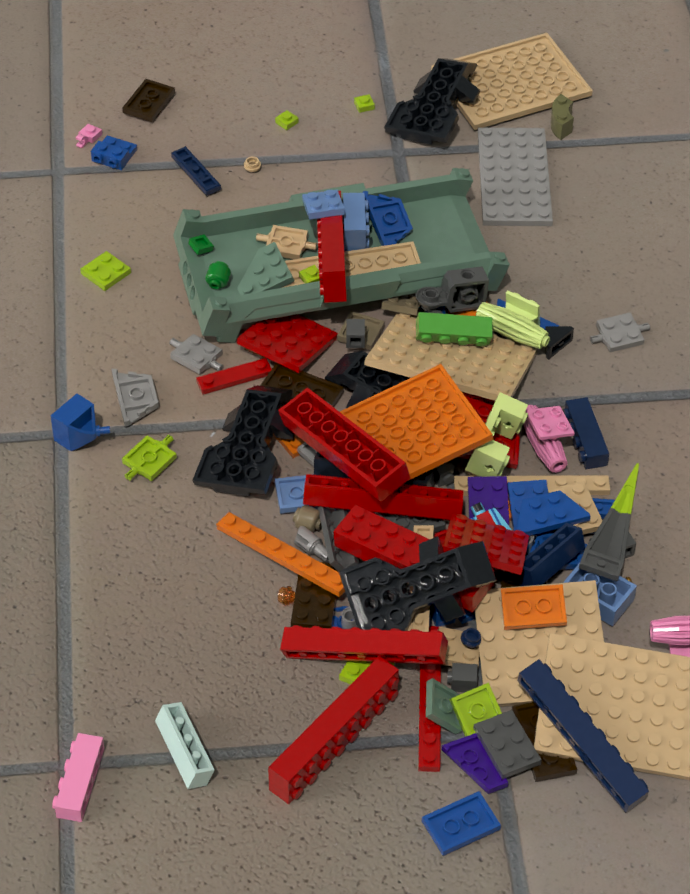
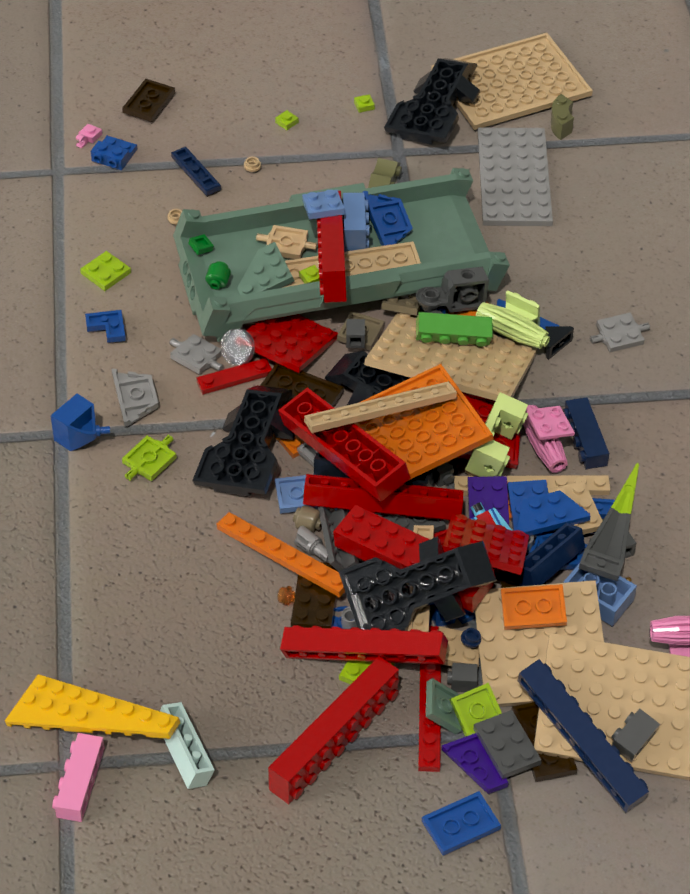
(76, 709): none -> yellow wing
(110, 321): none -> blue plate
(174, 216): none -> tan plate
(237, 346): none -> clear tile
(380, 407): none -> tan plate
(385, 173): none -> olive brick
(635, 734): none -> dark grey brick

